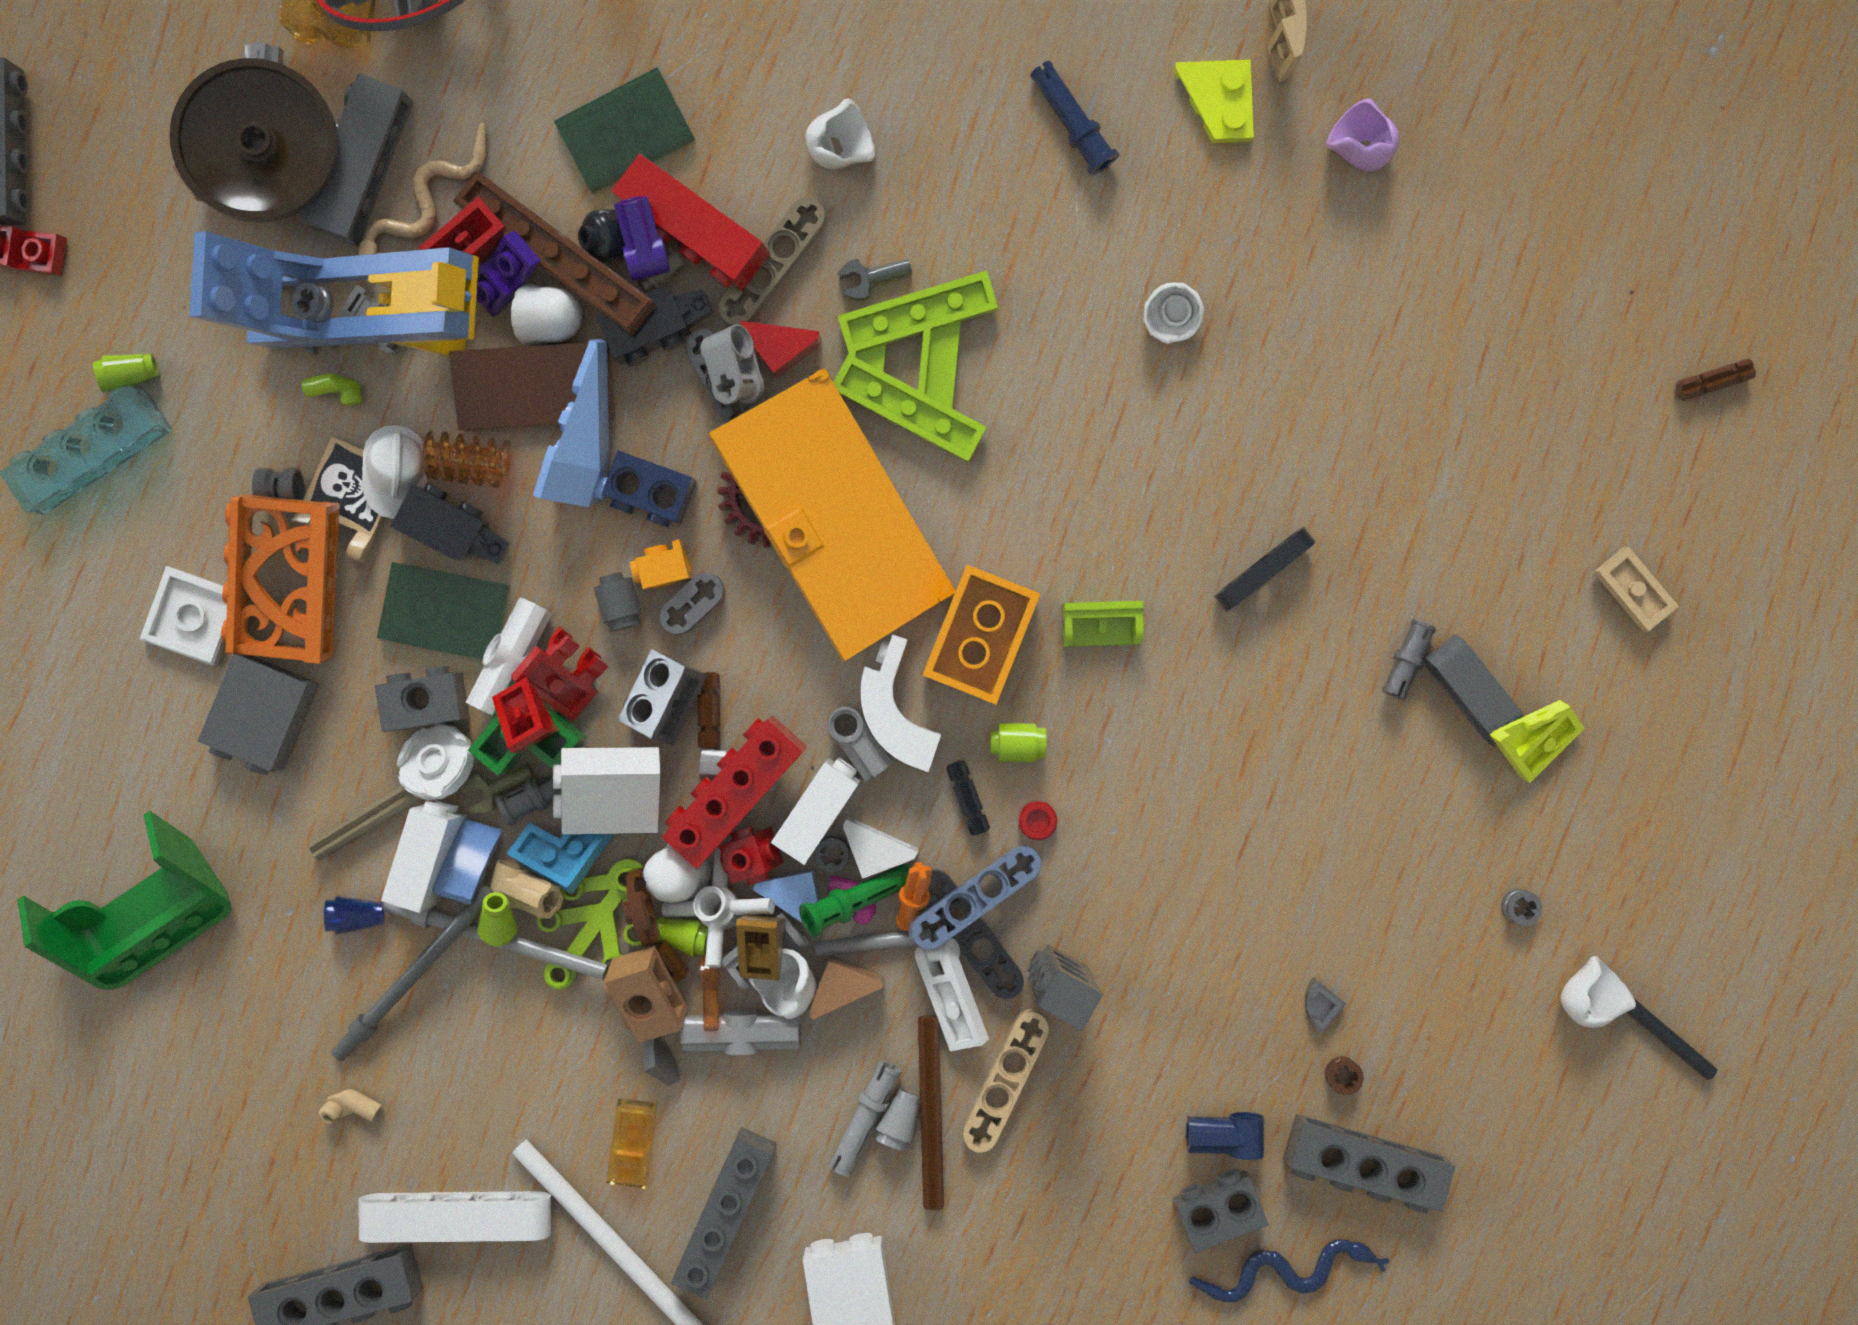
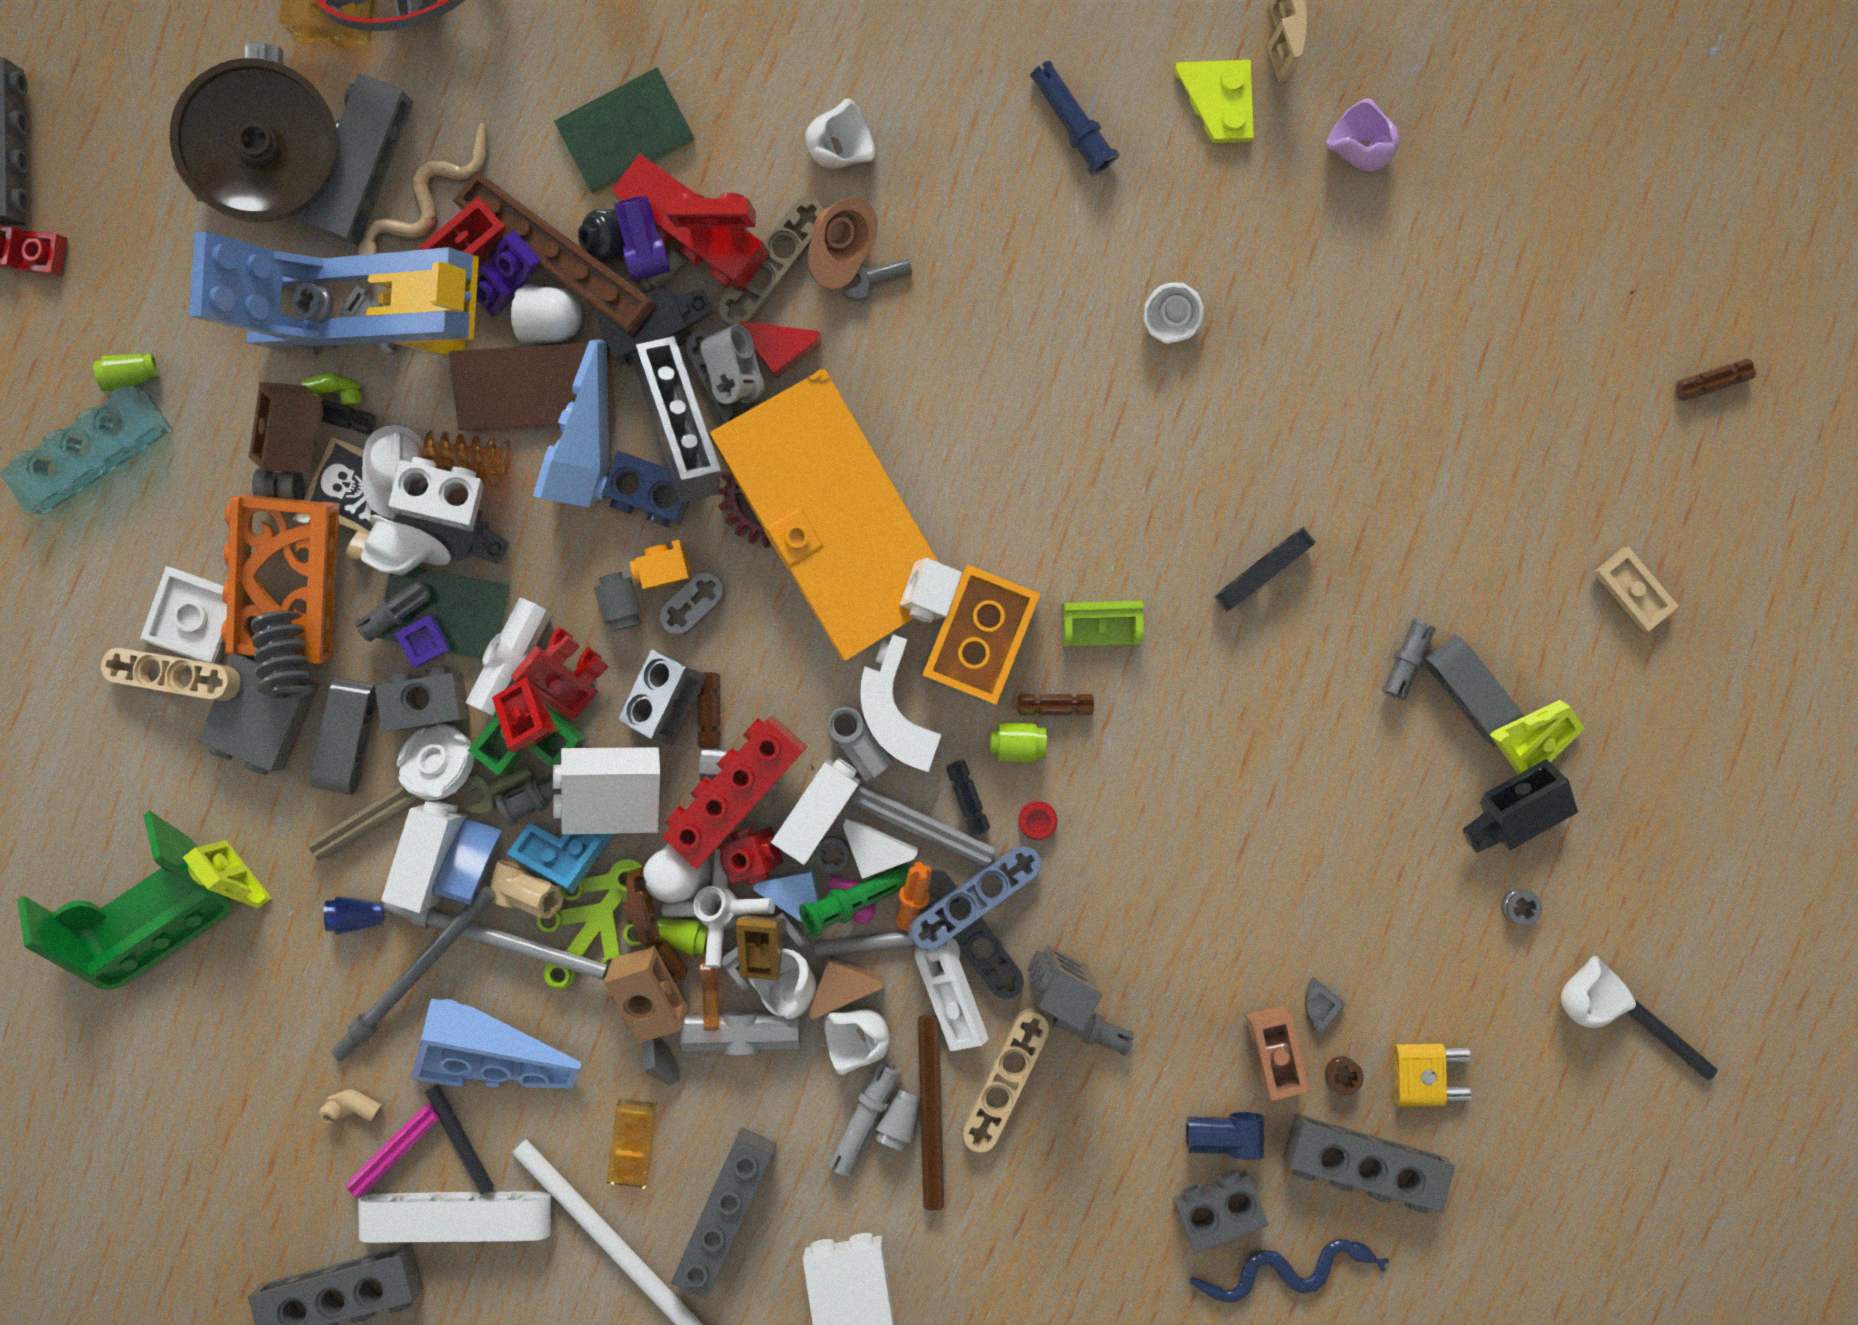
(170, 674): none -> tan beam
(225, 873): none -> neon yellow wing
(277, 655): none -> dark grey piece
(285, 427): none -> reddish brown brick
(344, 736): none -> dark grey beam
(348, 417): none -> black axle
(392, 610): none -> dark grey axle
(392, 1151): none -> dark pink axle
(400, 547): none -> white piece
(423, 641): none -> dark purple plate
(433, 504): none -> white brick
(459, 1139): none -> black bar
(470, 1045): none -> light blue wedge
(496, 922): lime cone -> none
(677, 419): none -> dark grey brick
(699, 213): none -> red plate
(841, 241): none -> nougat piece
(846, 1046): none -> white hair
(922, 825): none -> light grey axle
(930, 590): none -> white brick
(937, 316): lime plate -> none
(1055, 704): none -> reddish brown axle
(1101, 1033): none -> dark grey pin
(1277, 1053): none -> nougat brick
(1422, 1075): none -> yellow piece
(1522, 808): none -> black hinge

